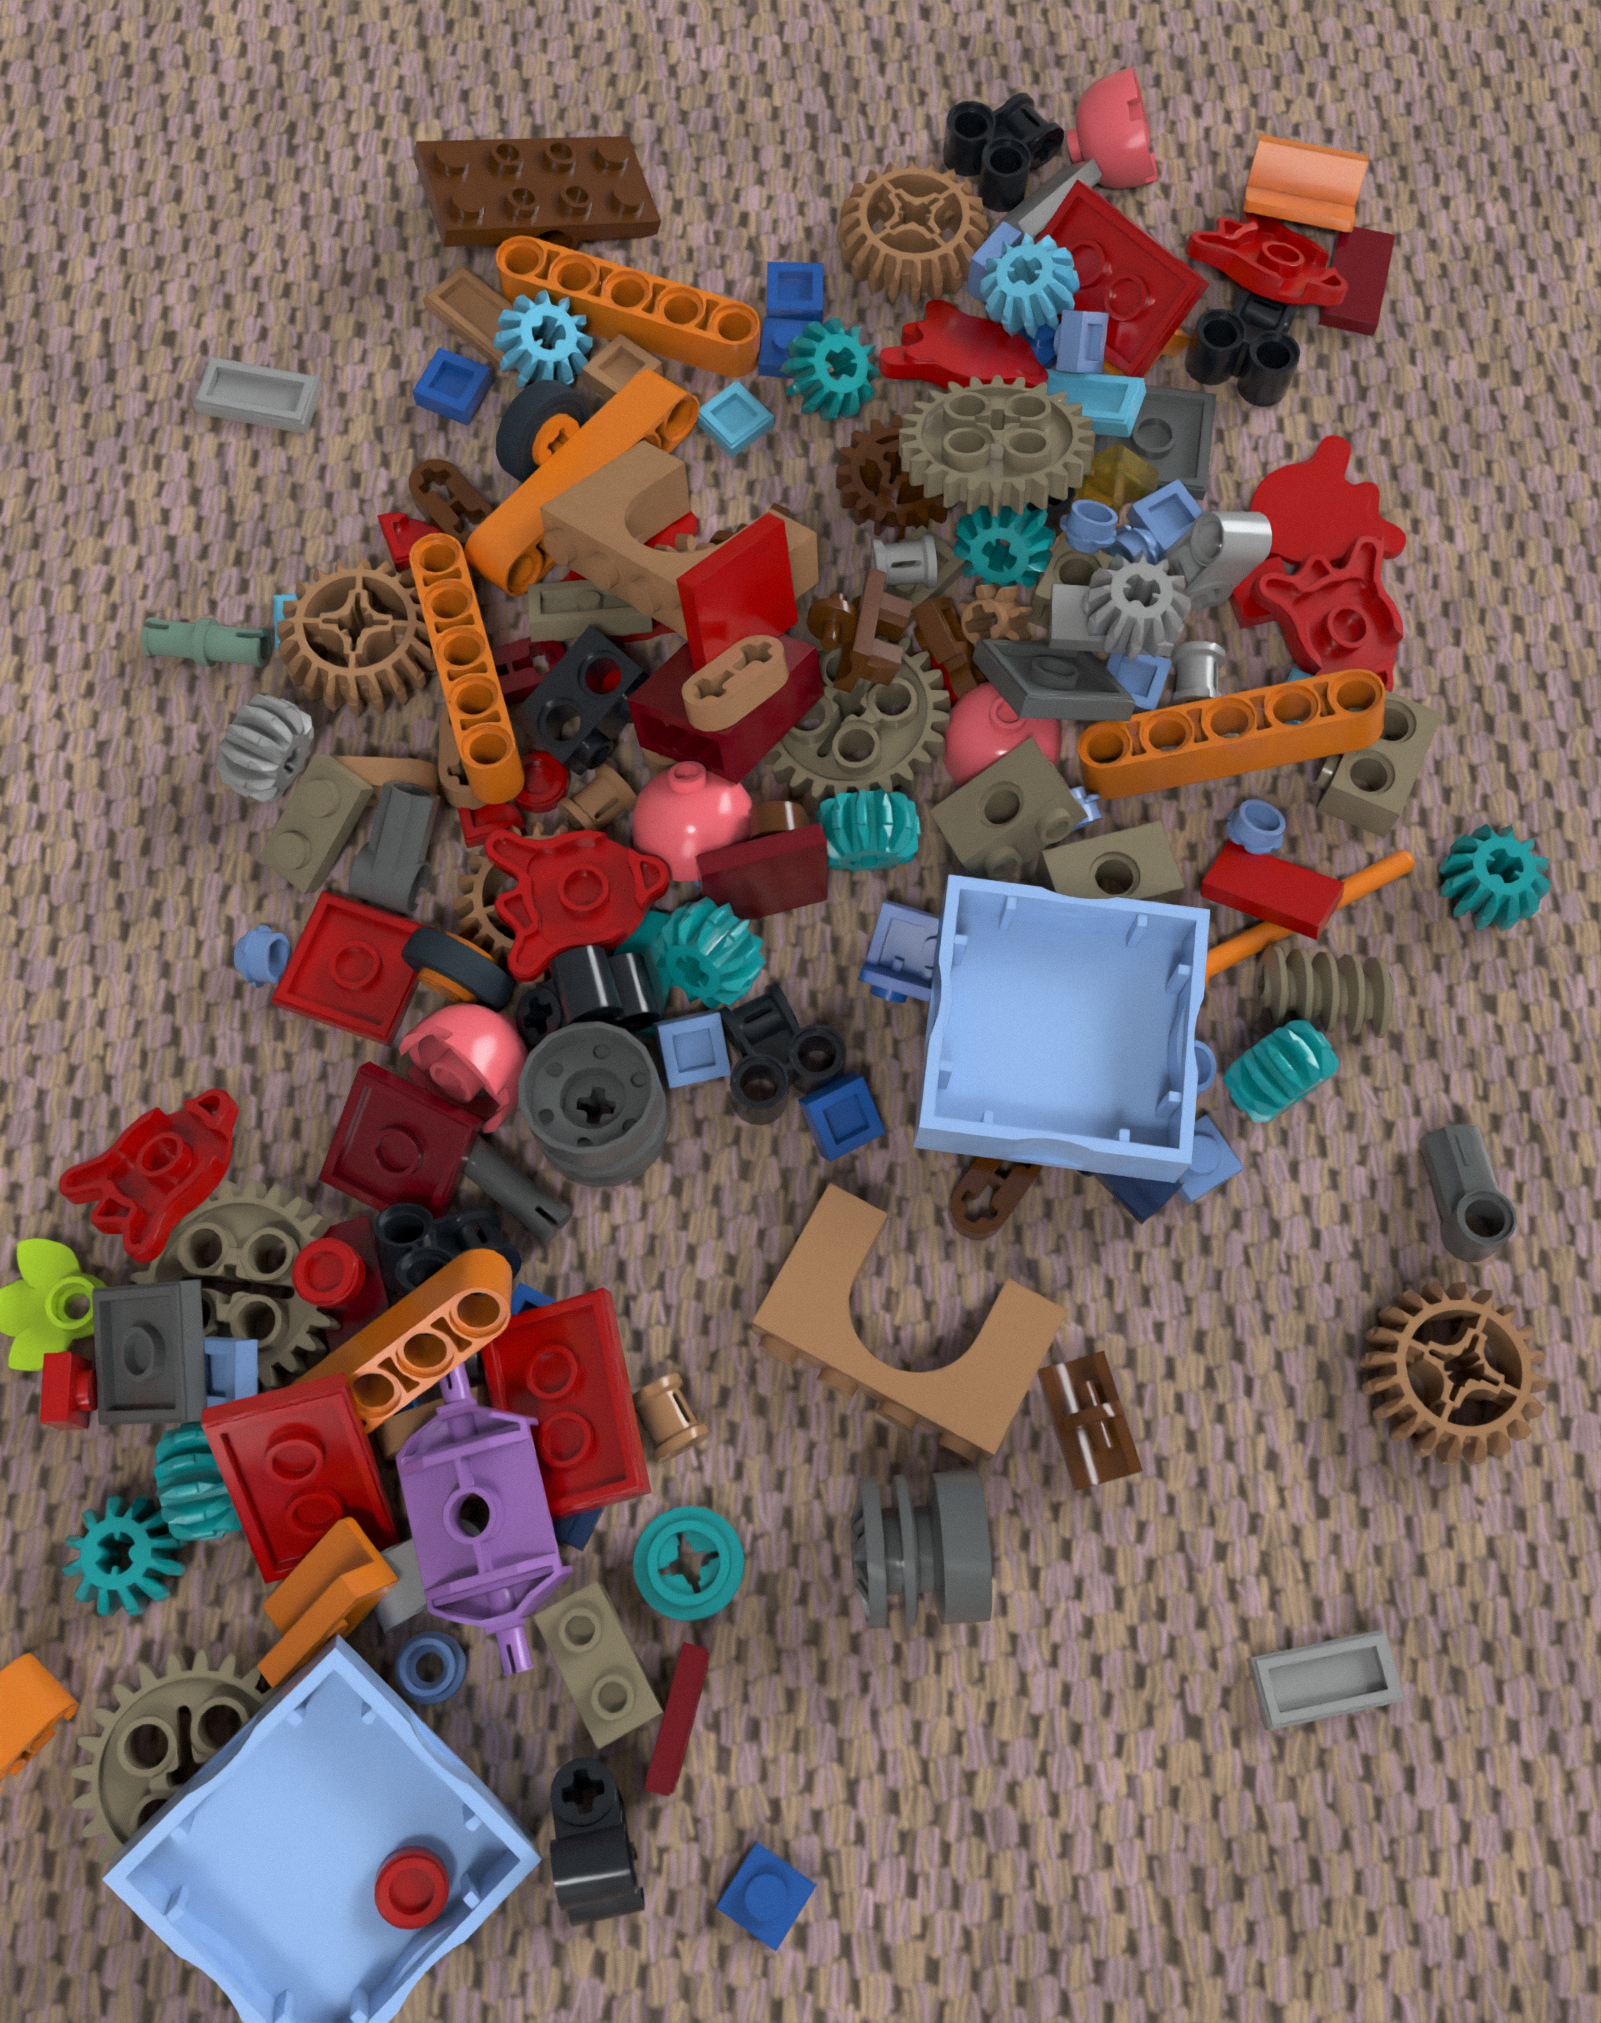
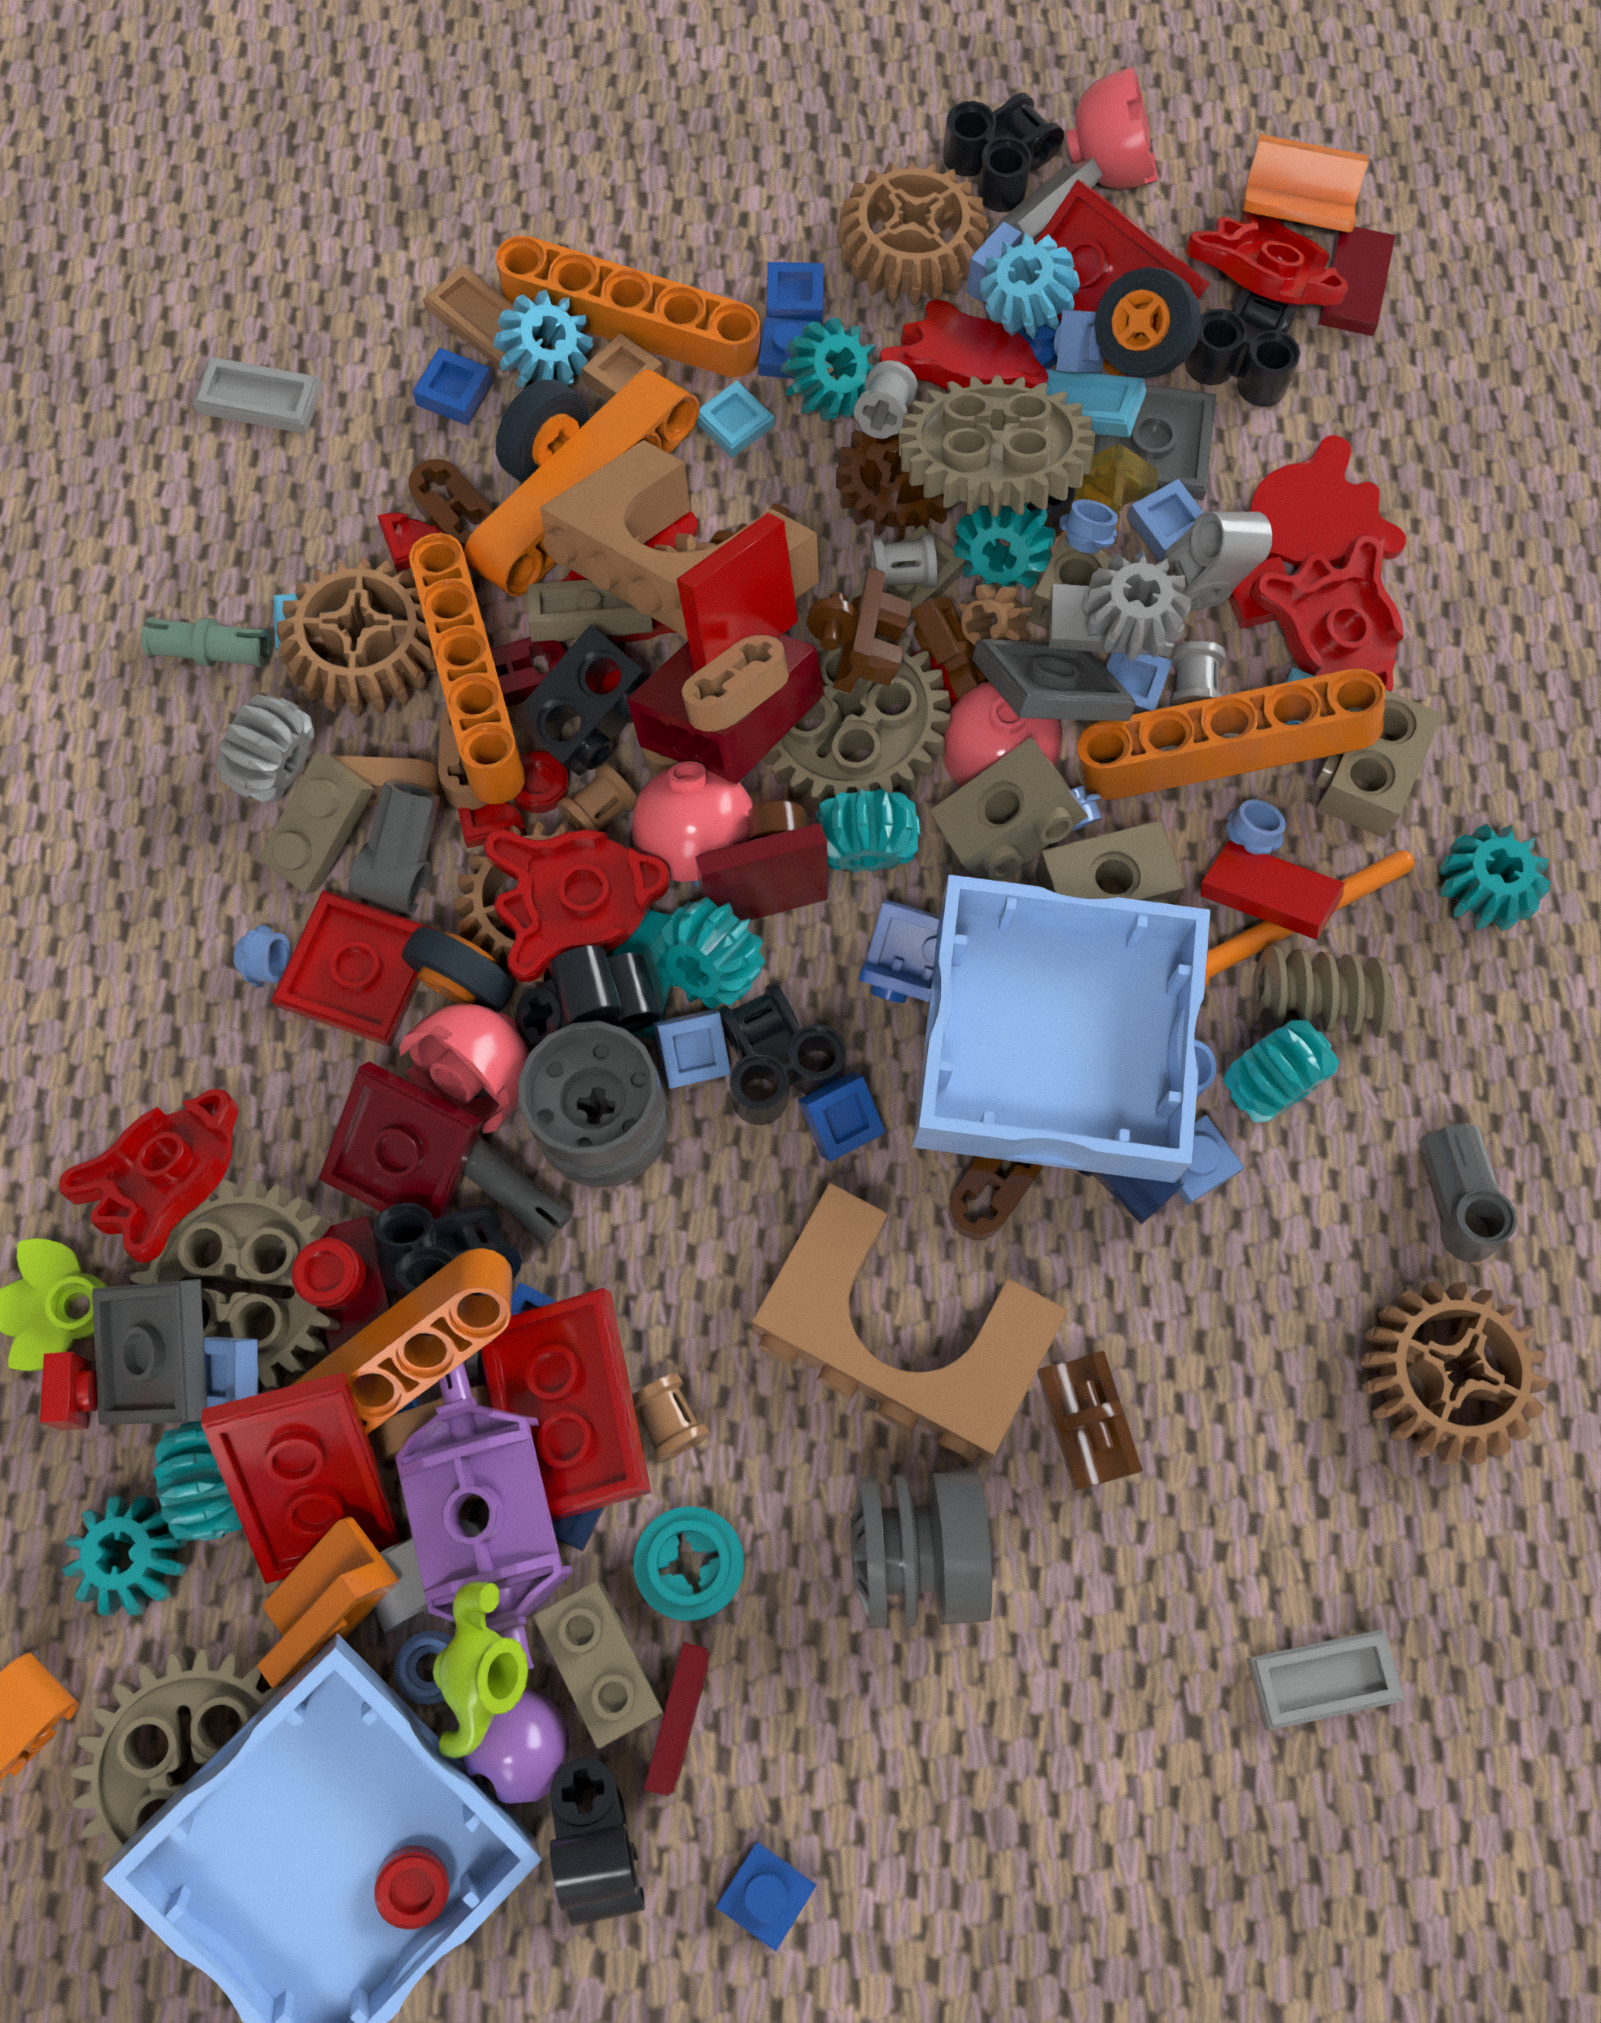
(477, 1670): none -> lime piece
(522, 1749): none -> medium lavender hair
(536, 189): reddish brown plate -> none
(888, 393): none -> light grey bush
(1128, 312): none -> black wheel
(1132, 541): medium blue plate -> none

